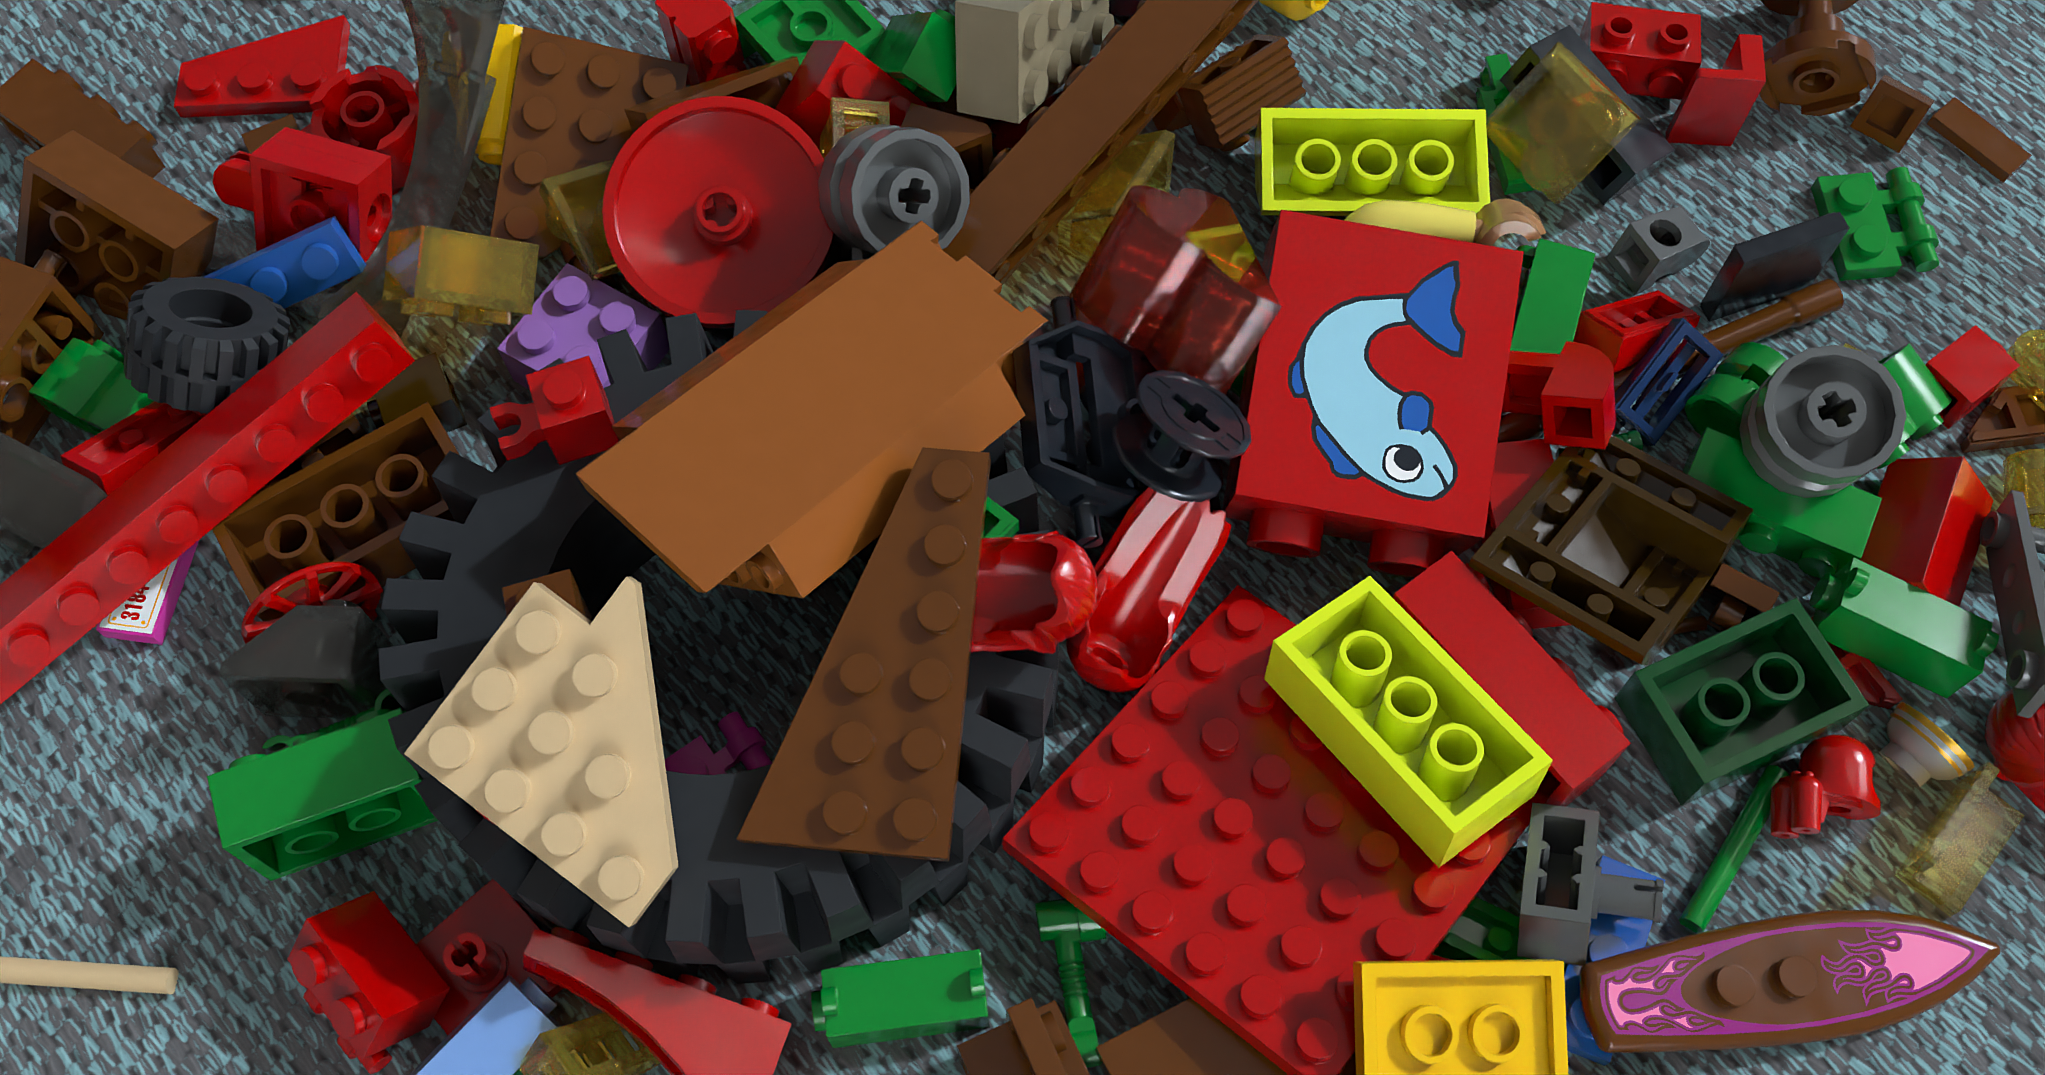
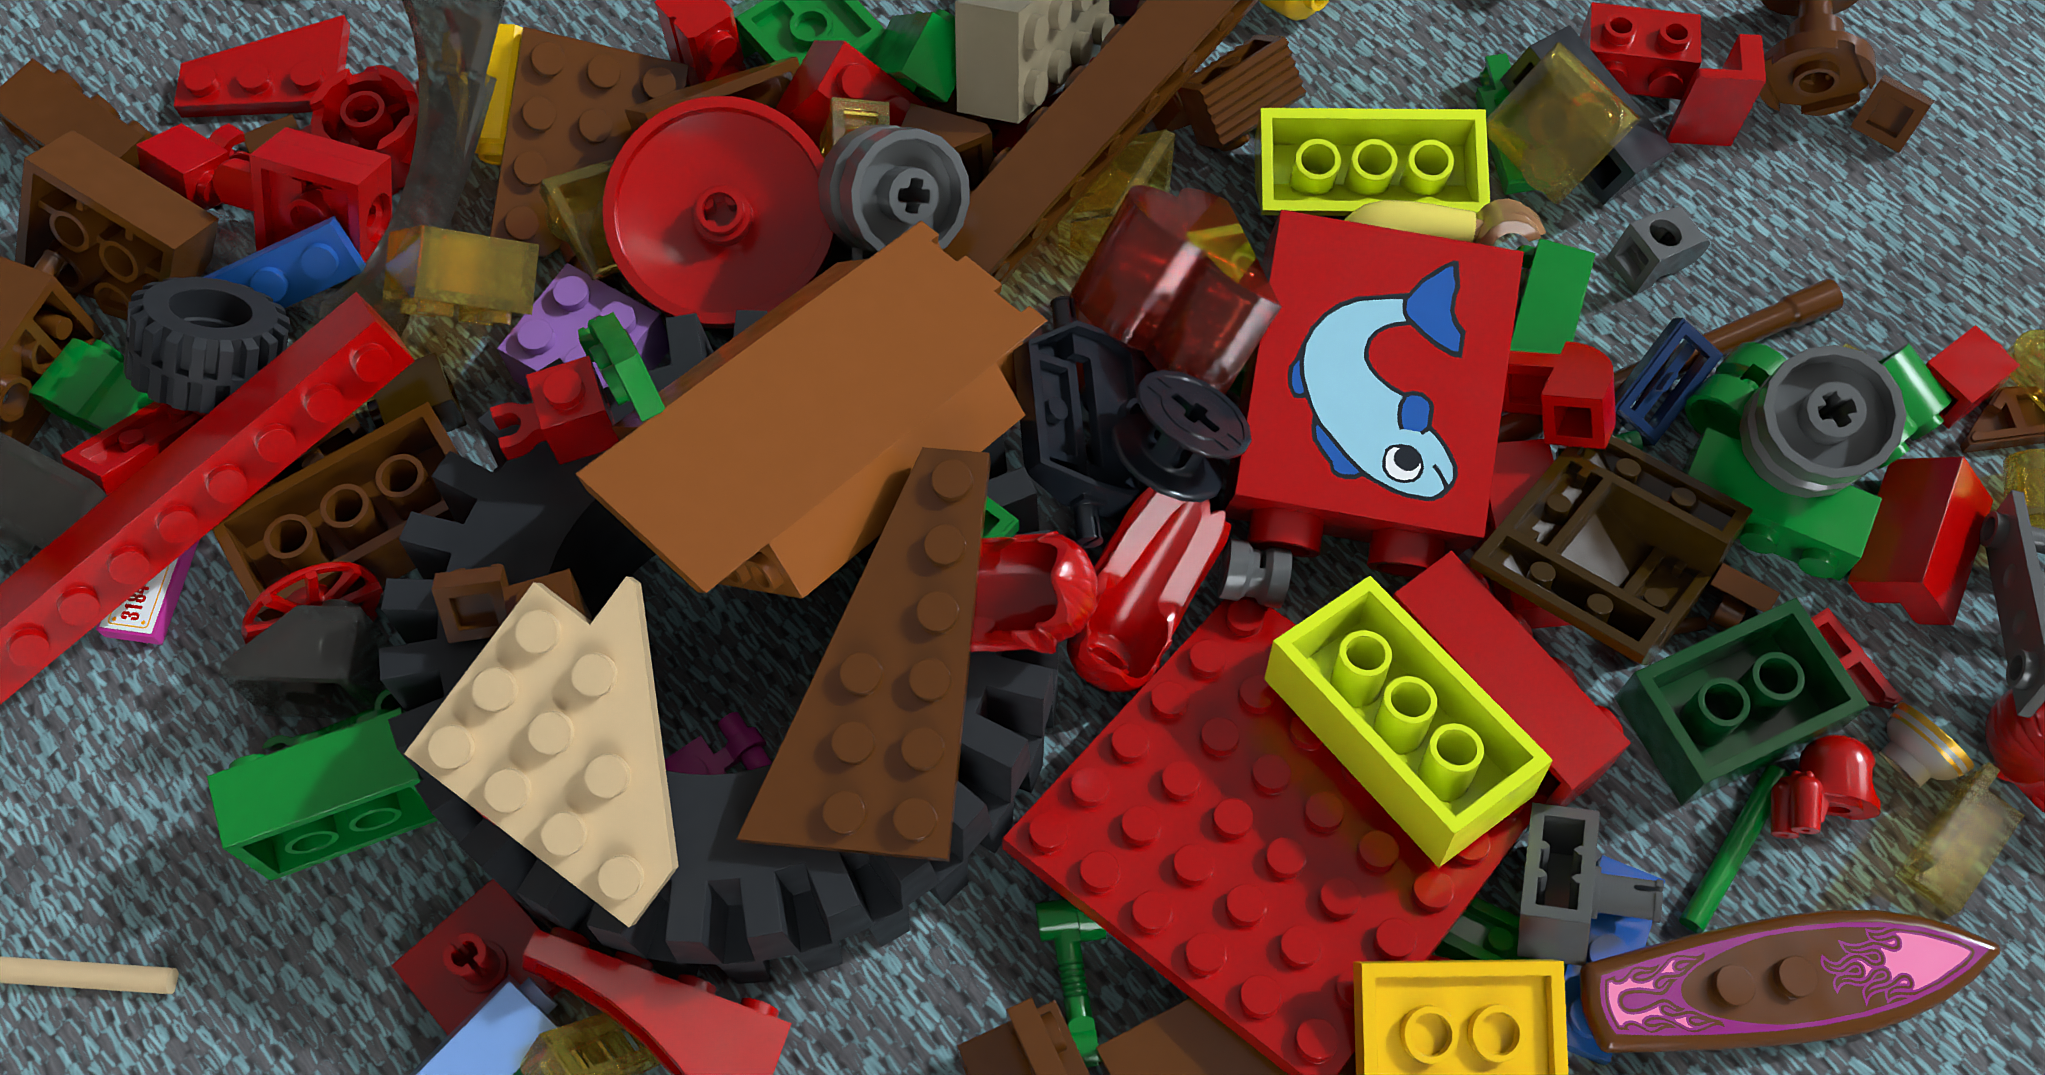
(188, 160): none -> red brick
(366, 978): red brick -> none
(471, 602): none -> reddish brown tile
(620, 365): none -> green hinge
(901, 999): green brick -> none
(1254, 573): none -> dark grey wheel
(1625, 327): red slope -> none
(1773, 265): black tile -> none
(1869, 244): green plate -> none
(1902, 627): green brick -> none
(1979, 139): reddish brown piece -> none

